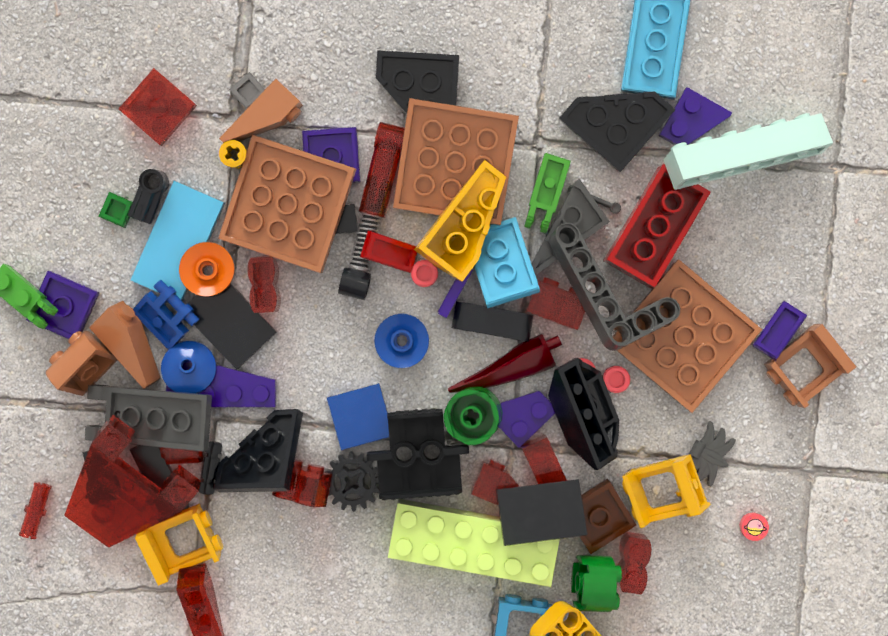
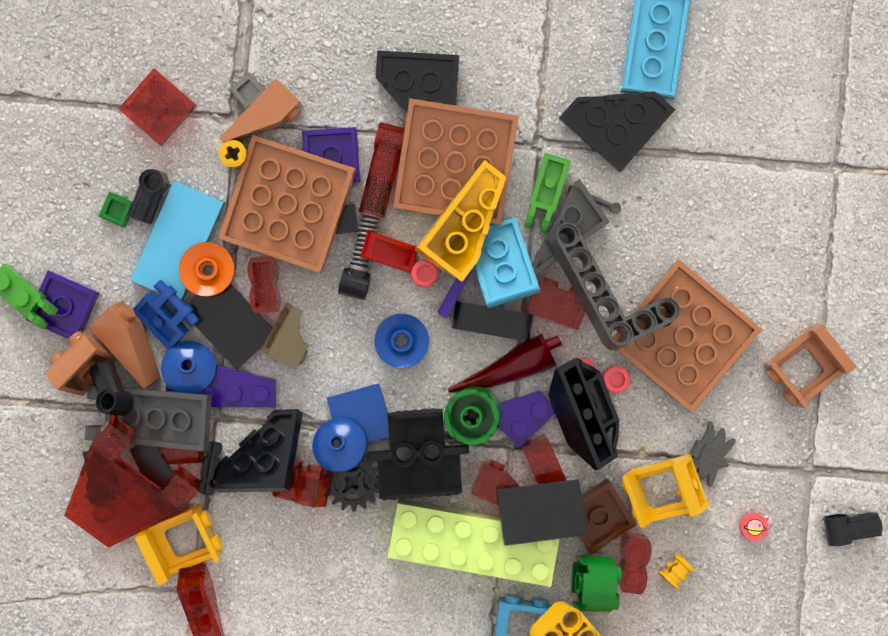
(35, 510): clear red pin -> none
(111, 395): none -> black piece
(285, 340): none -> dark tan arch
(345, 456): none -> blue dish
(655, 228): red brick -> none
(676, 571): none -> yellow bush
(692, 118): dark purple wing -> none
(747, 150): light aqua brick -> none
(779, 330): dark purple tile -> none
(844, 528): none -> black piece

